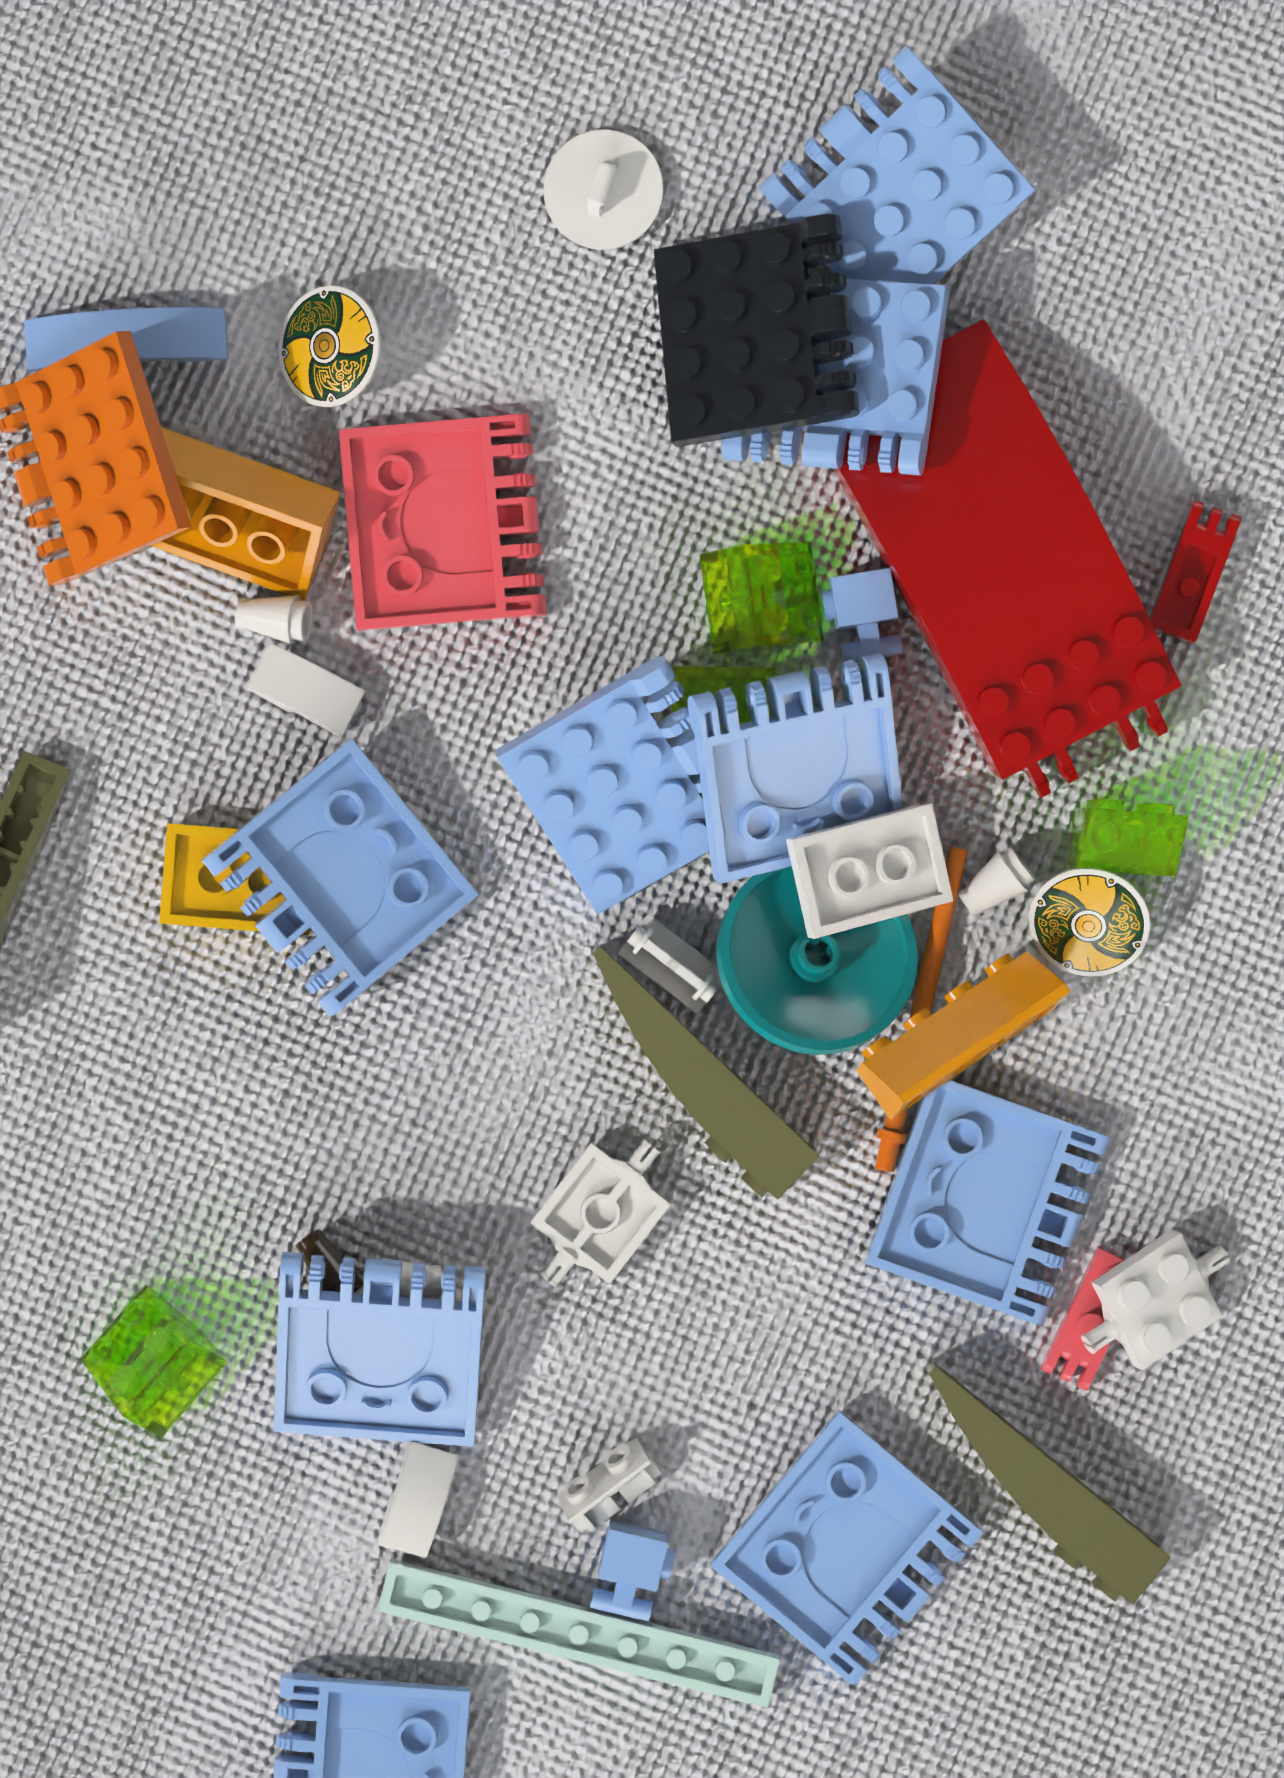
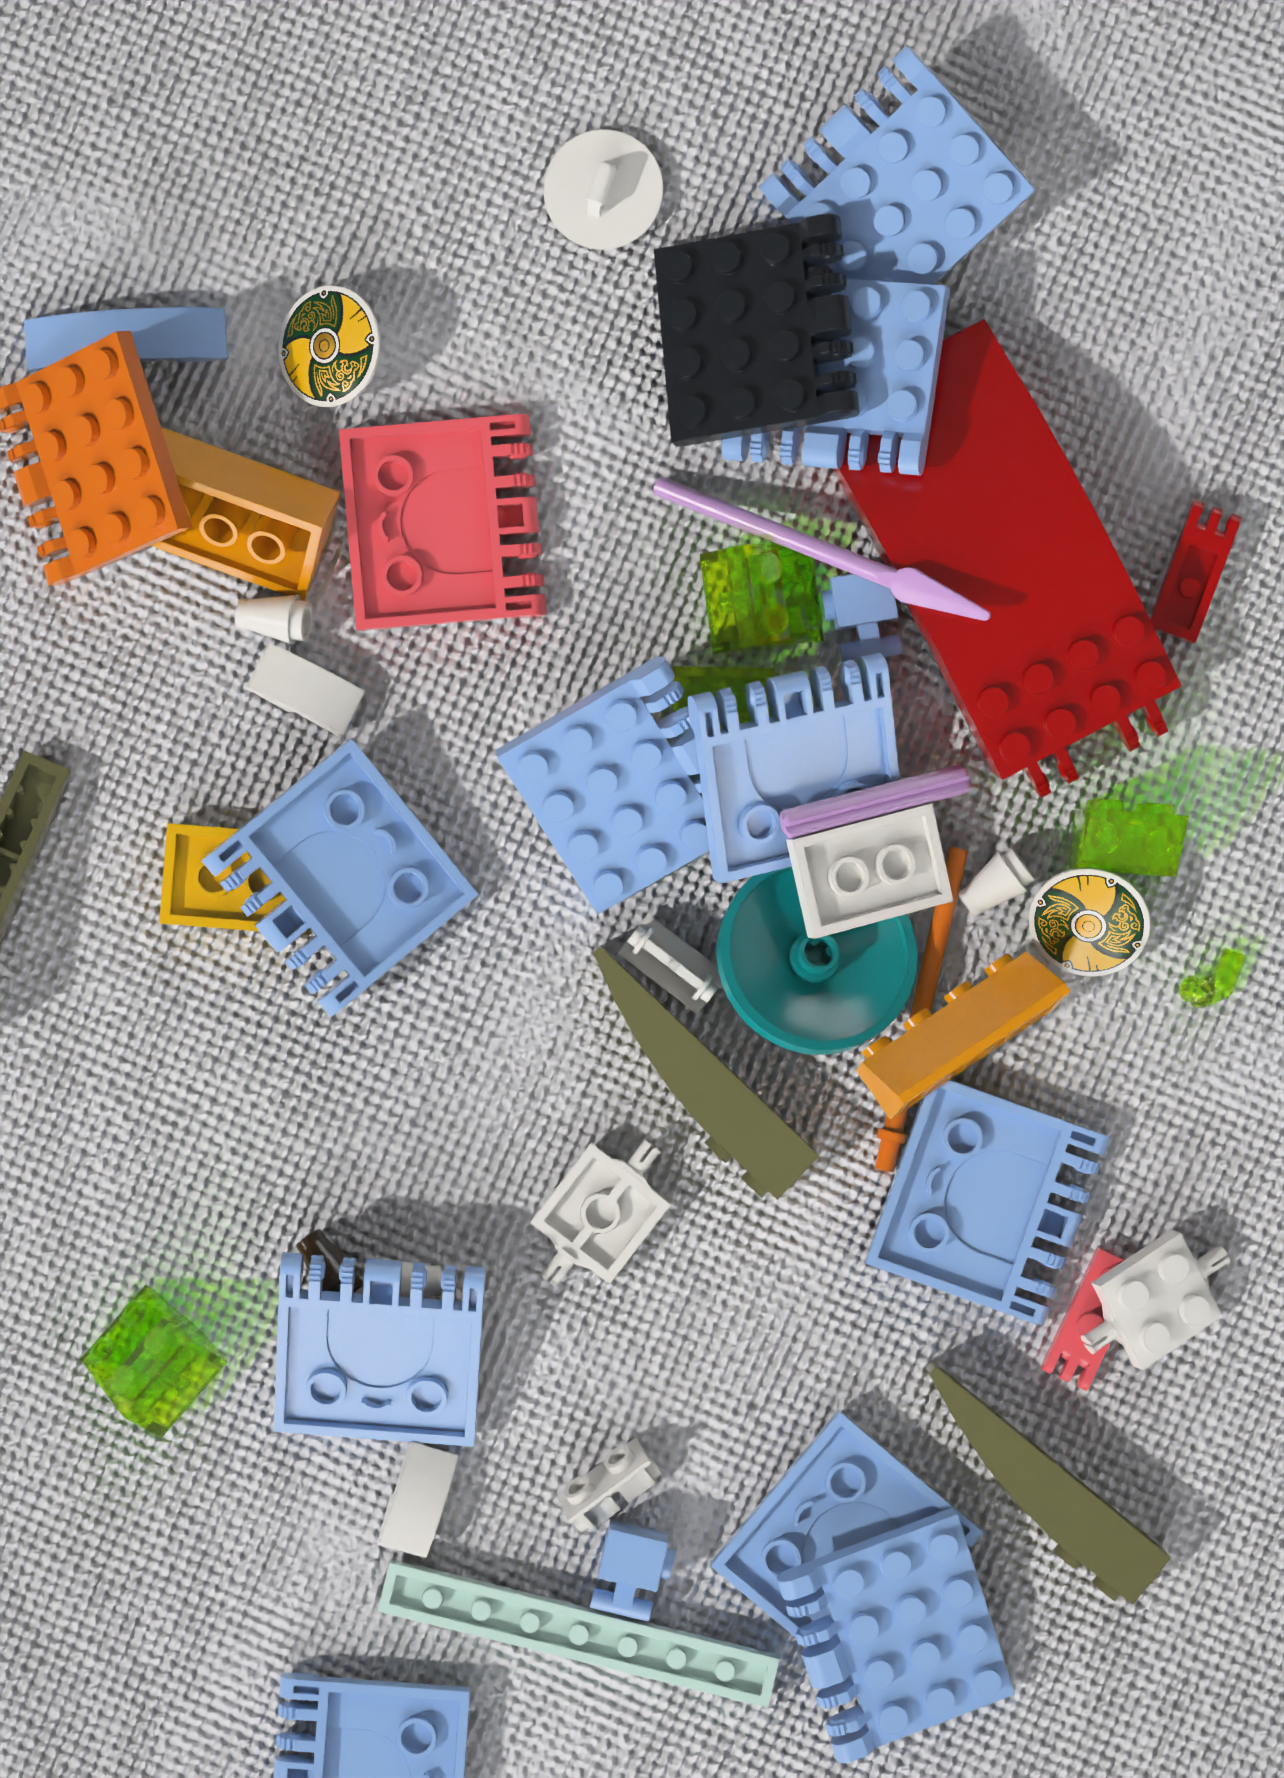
(874, 801): none -> lavender axle
(905, 1633): none -> light blue hinge
(906, 584): none -> lavender piece
(1215, 986): none -> clear neon green arm

